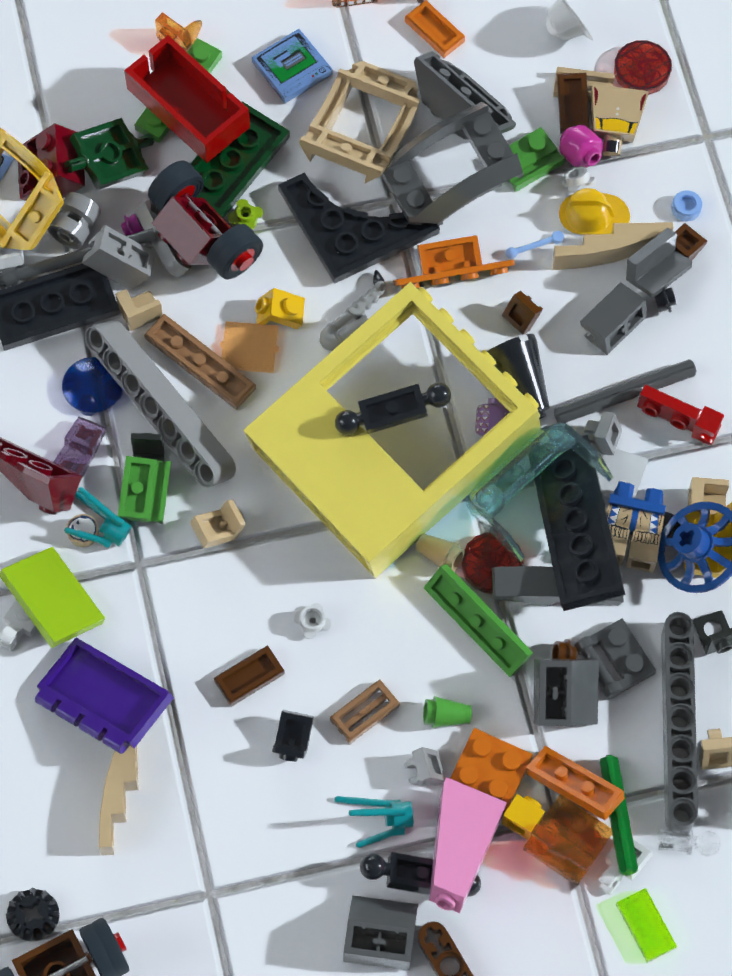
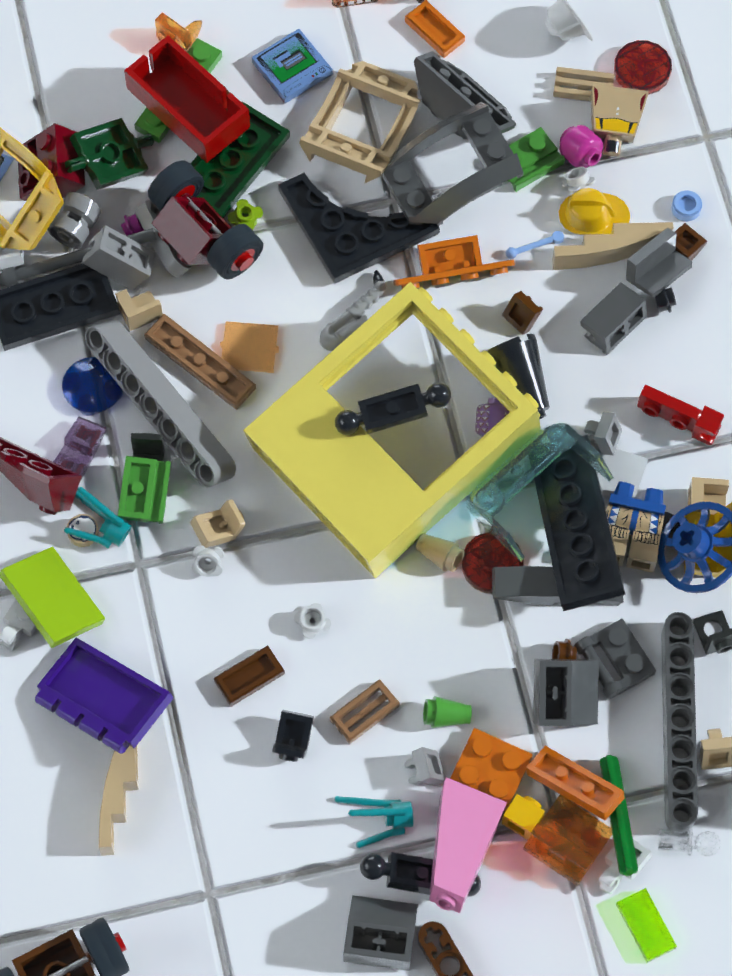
(36, 928): black gear -> none
(206, 569): none -> white plate
(280, 308): yellow bracket -> none
(478, 620): bright green plate -> none
(572, 100): reddish brown tile -> none
(624, 391): dark grey axle -> none

